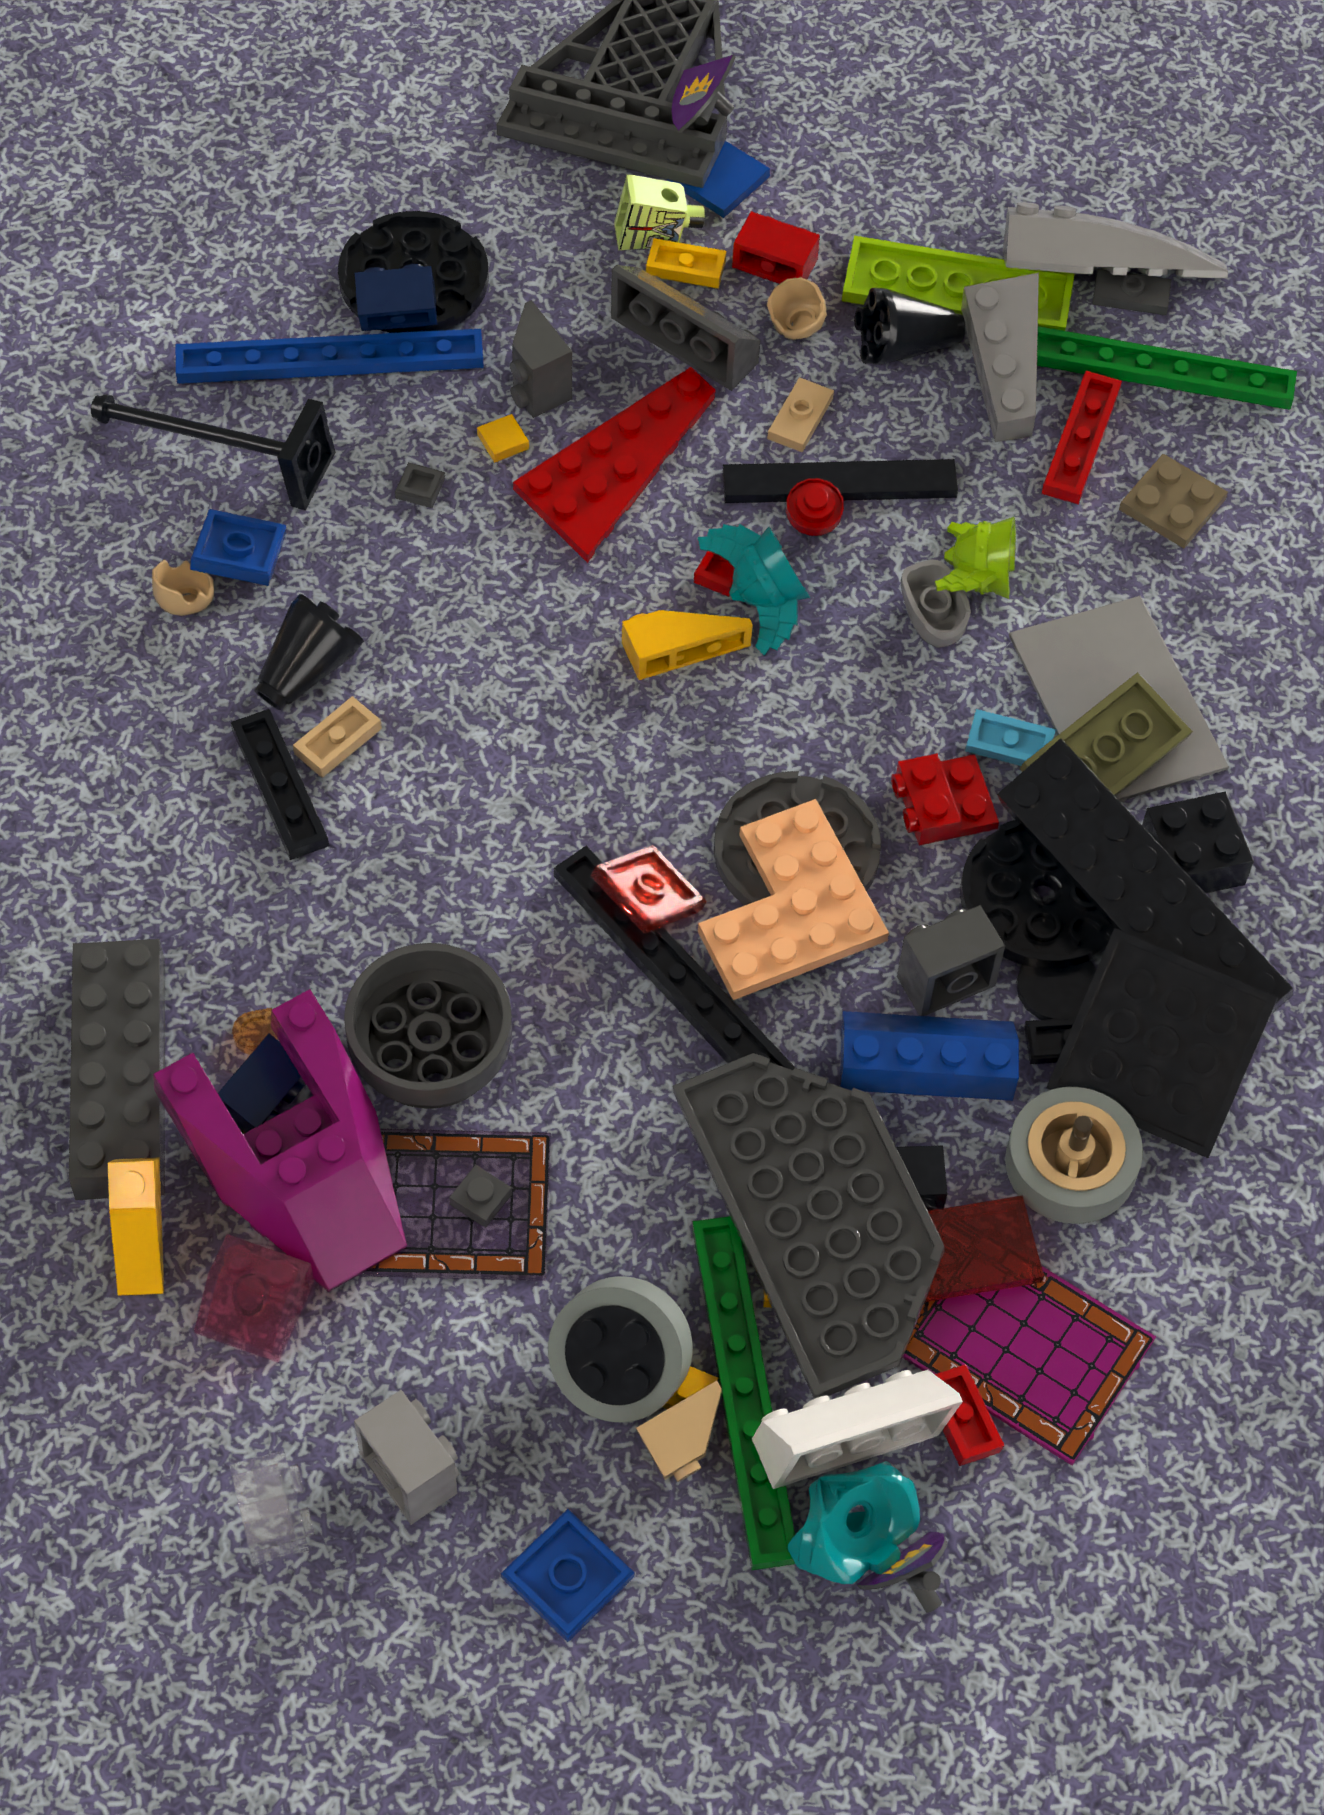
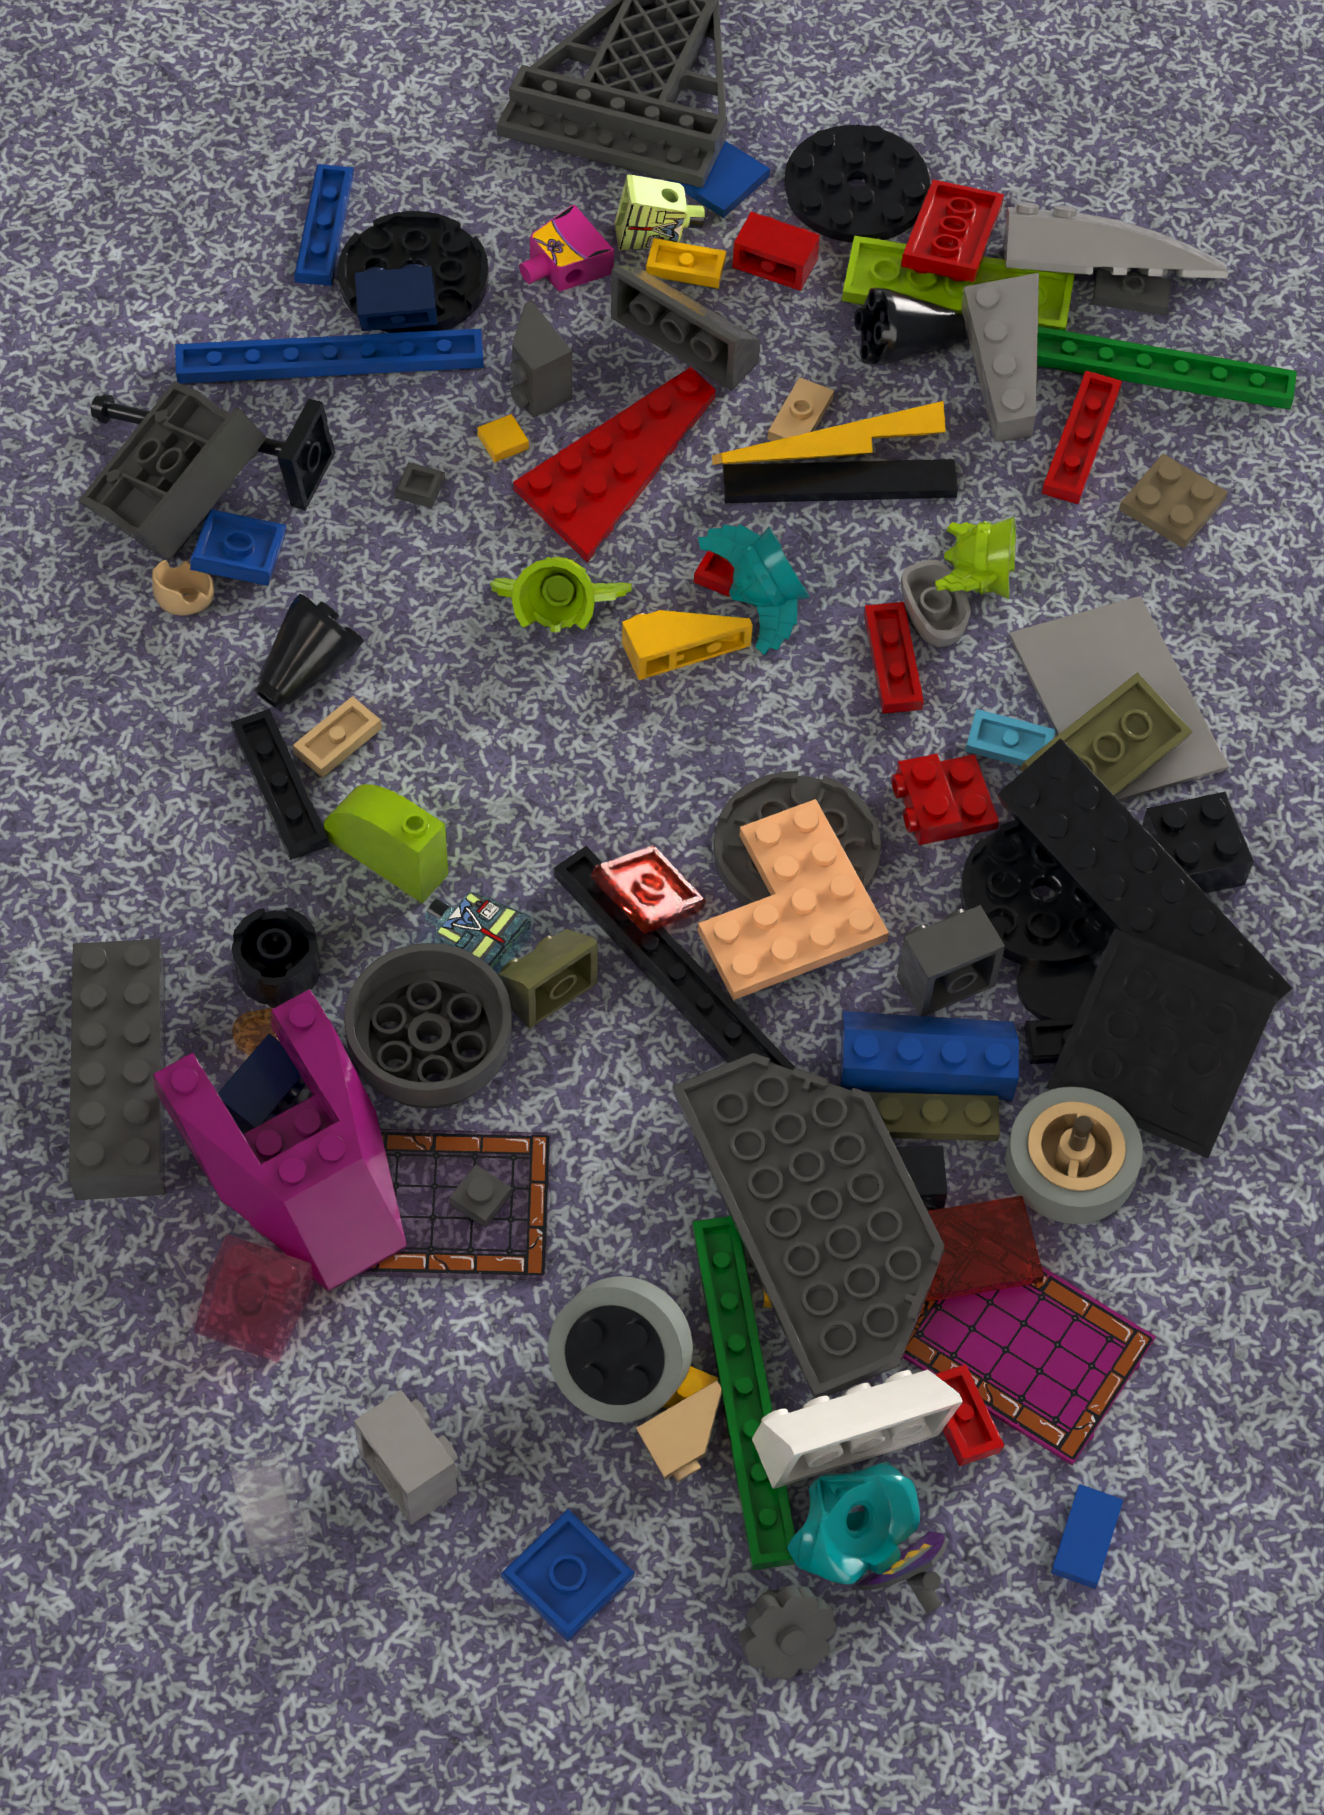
(136, 1225): yellow slope -> none
(173, 469): none -> dark grey piece
(275, 955): none -> black brick
(324, 225): none -> blue tile
(391, 838): none -> lime brick
(481, 927): none -> torso
(550, 975): none -> olive slope
(556, 593): none -> lime helmet
(567, 252): none -> dark pink torso
(699, 93): shield -> none
(787, 1632): none -> dark grey plant
(797, 302): tan hair -> none
(814, 507): red plate -> none
(829, 205): none -> black plate
(844, 439): none -> yellow slope
(893, 657): none -> red plate
(939, 1116): none -> olive plate
(952, 231): none -> red plate
(1087, 1536): none -> blue tile

